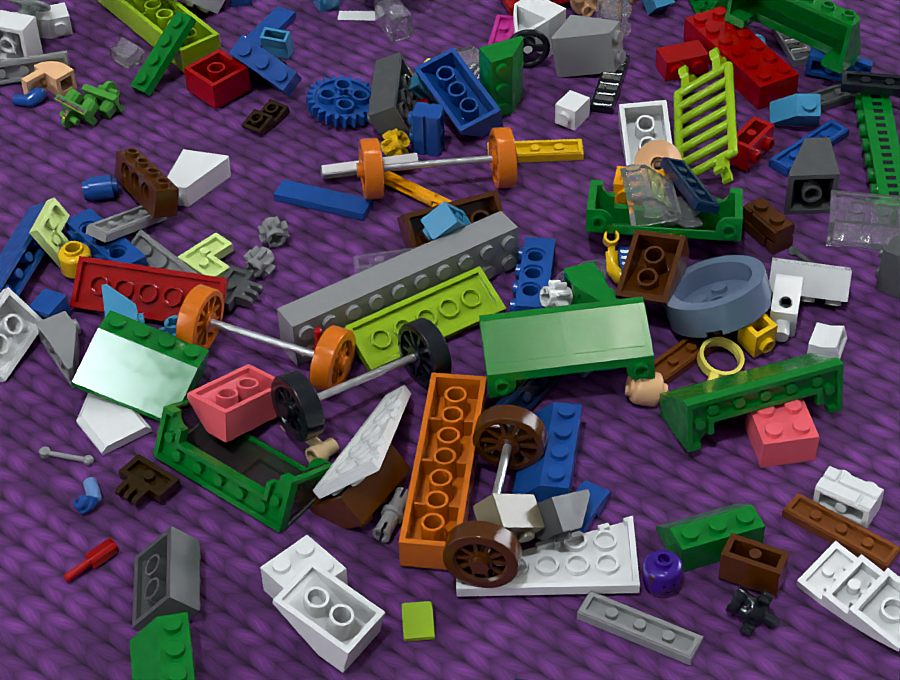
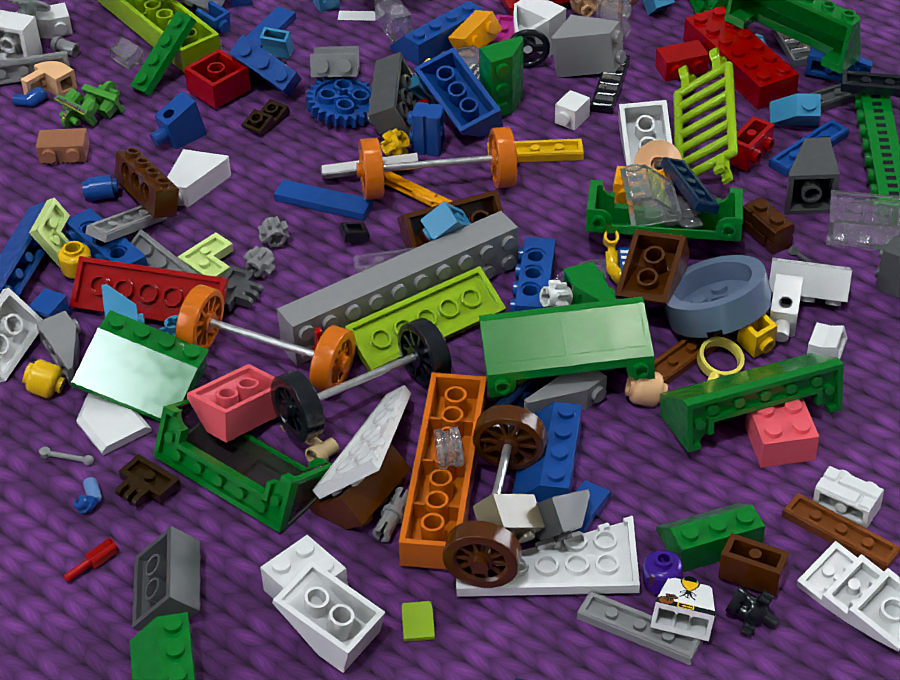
(43, 378): none -> yellow head
(60, 44): none -> light grey pin
(62, 145): none -> nougat brick
(178, 122): none -> blue torso
(217, 18): none -> blue window
(335, 61): none -> light grey panel
(354, 232): none -> black tile
(432, 37): none -> blue slope
(448, 448): none -> clear wheel
(476, 30): none -> light orange brick
(573, 388): none -> light grey slope
(685, 608): none -> white torso

